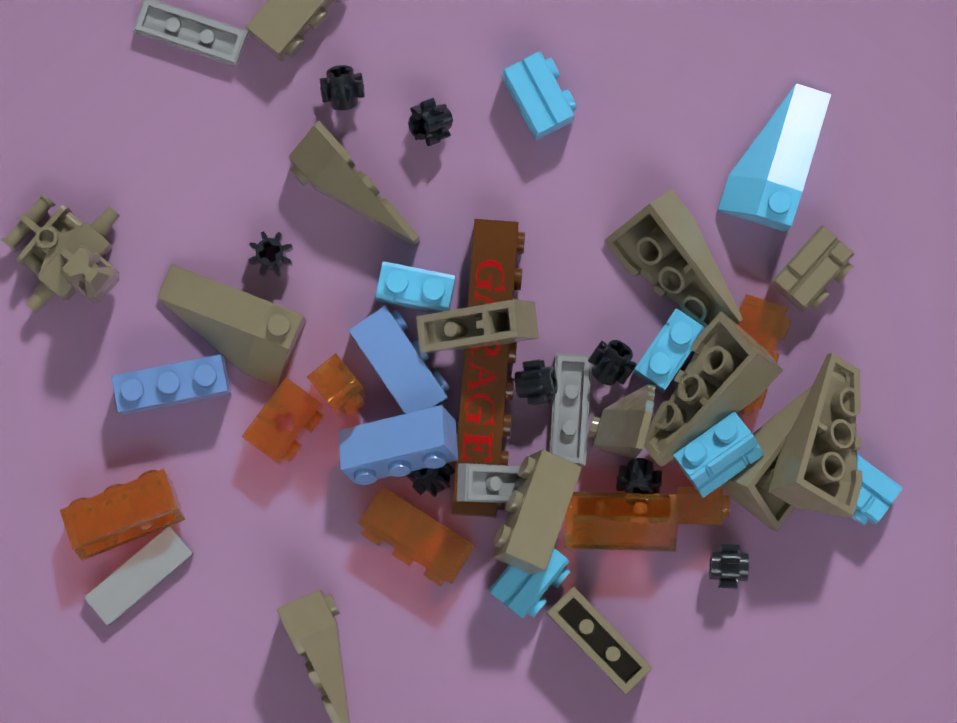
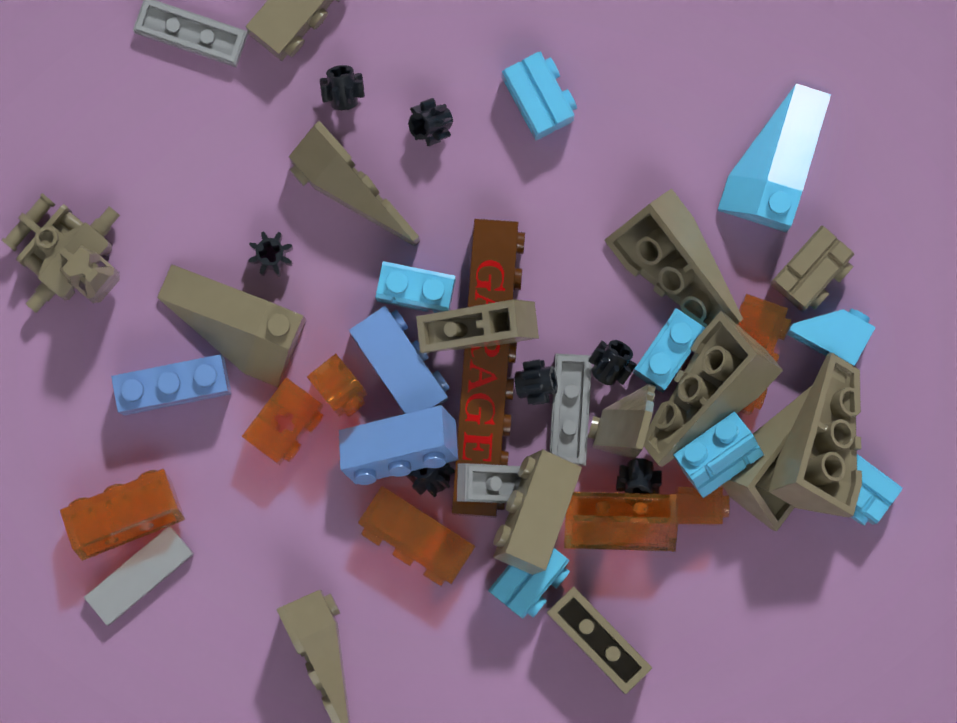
(729, 566): black gear -> none
(835, 333): none -> medium azure slope

